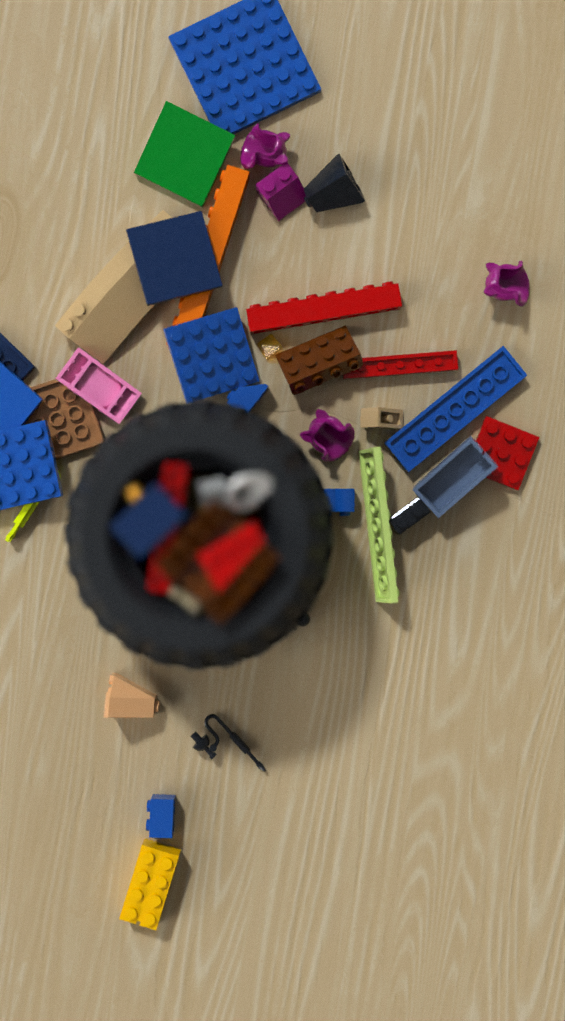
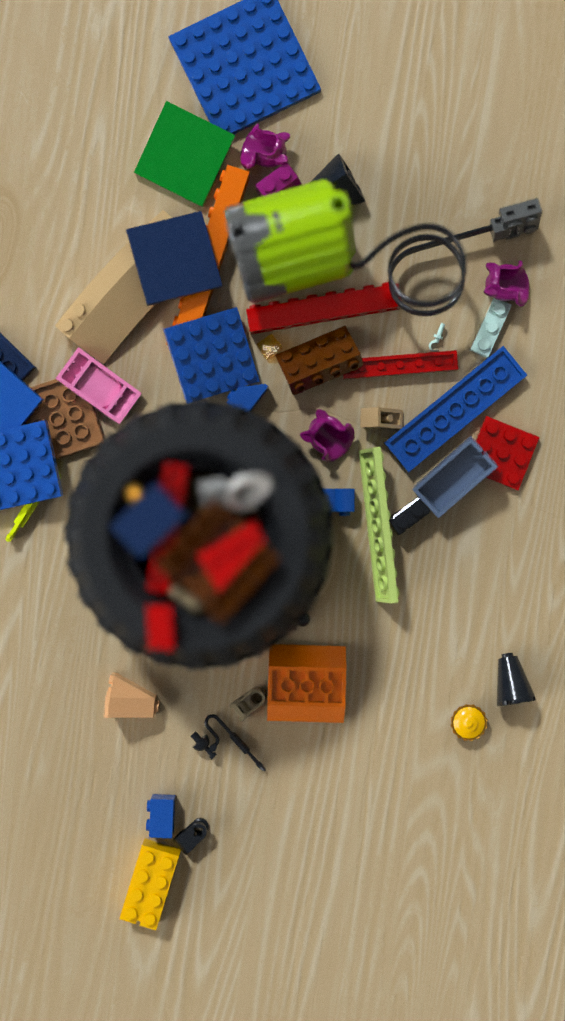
(161, 627): none -> red panel
(190, 837): none -> black piece
(246, 705): none -> dark tan piece
(306, 683): none -> orange slope
(309, 240): none -> piece
(438, 337): none -> light aqua hand
(469, 722): none -> yellow piece
(490, 327): none -> light aqua plate
(512, 682): none -> black cone

